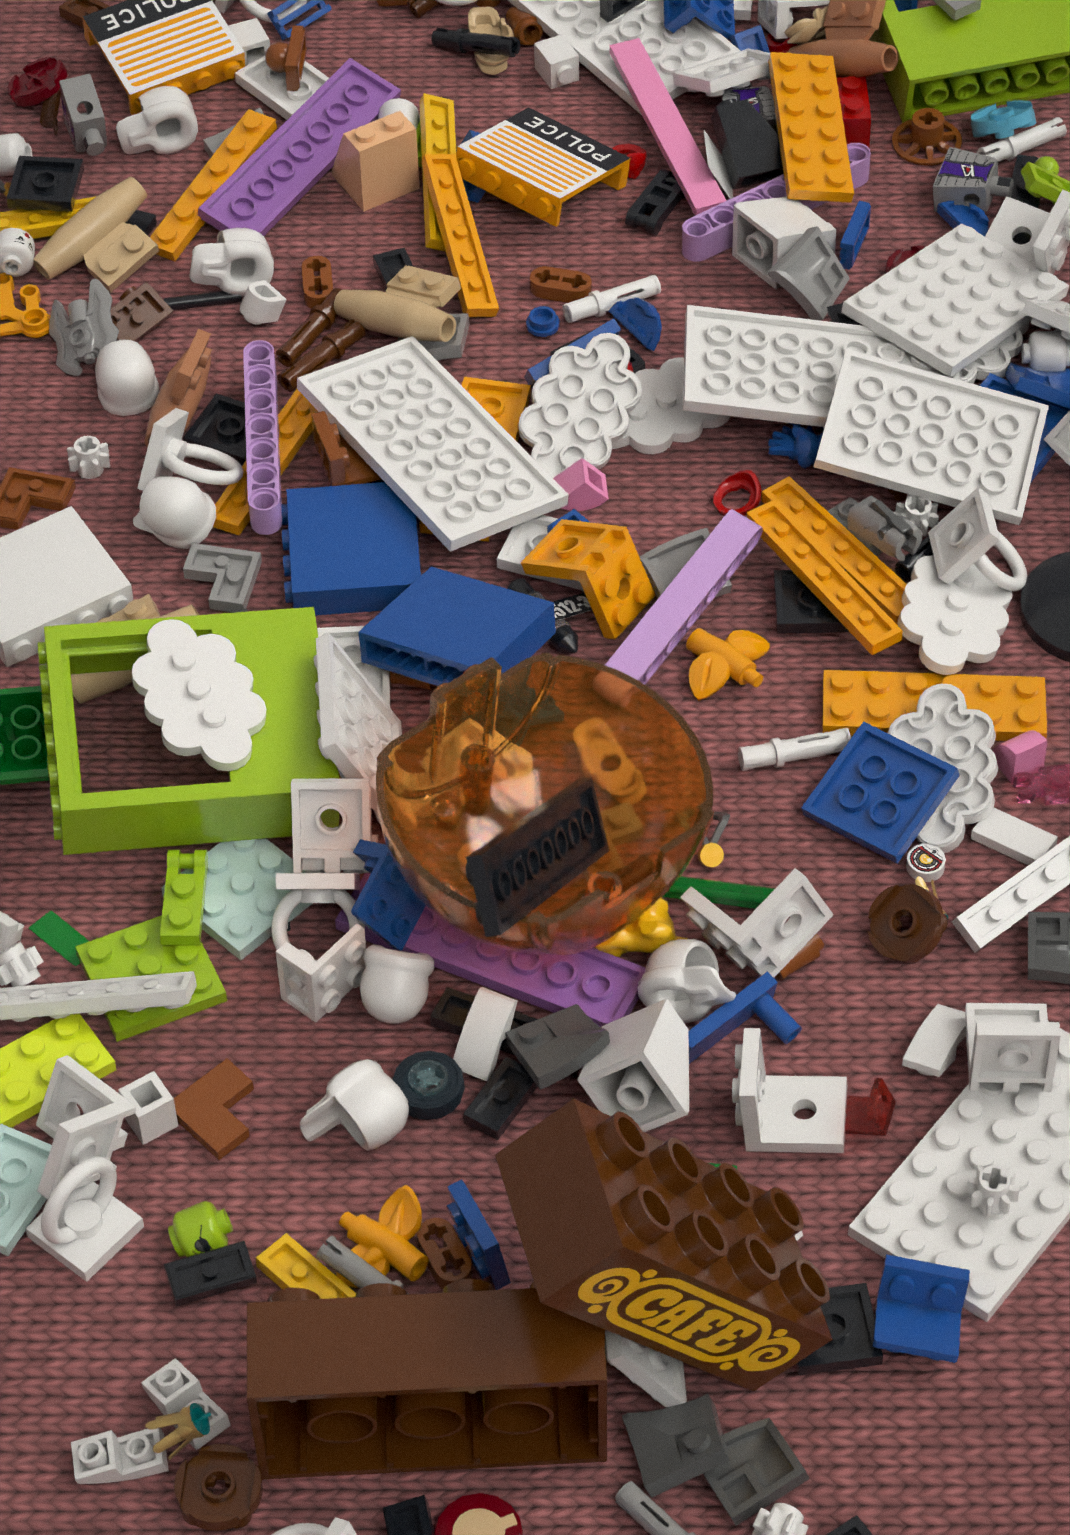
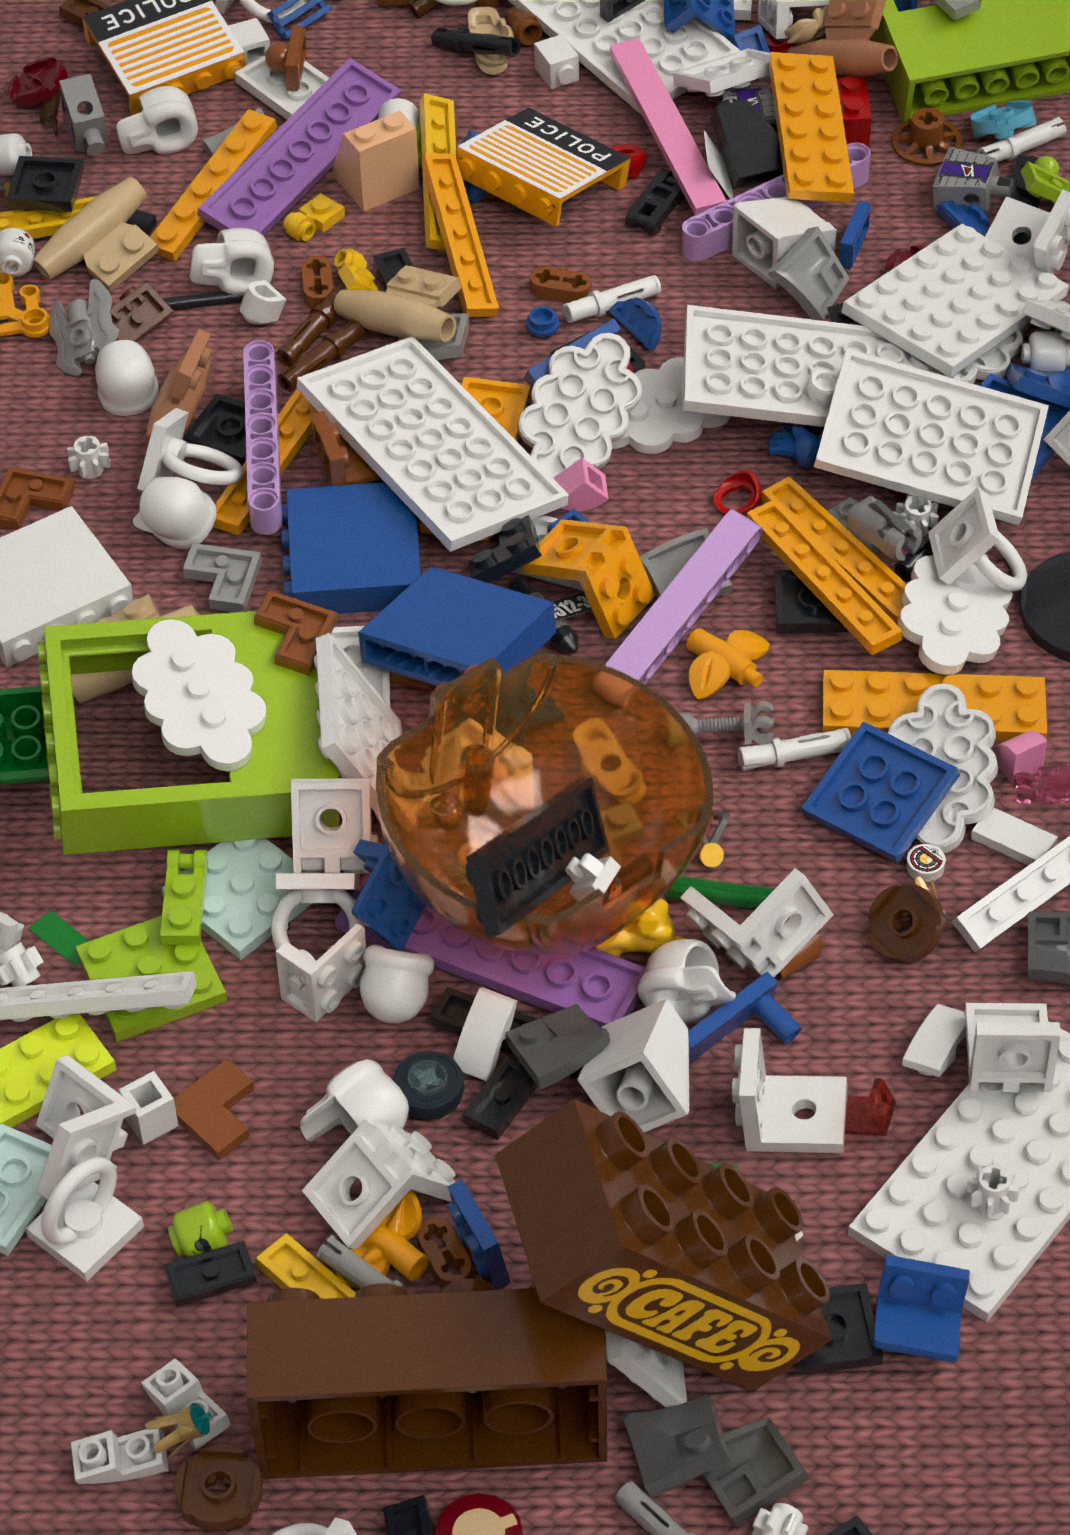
(300, 625): none -> dark orange tile
(317, 214): none -> yellow plate
(353, 270): none -> yellow plate
(388, 1167): none -> white bracket
(517, 547): none -> black plate
(591, 874): none -> white tile
(747, 723): none -> light grey bar
(822, 385): none -> white tile

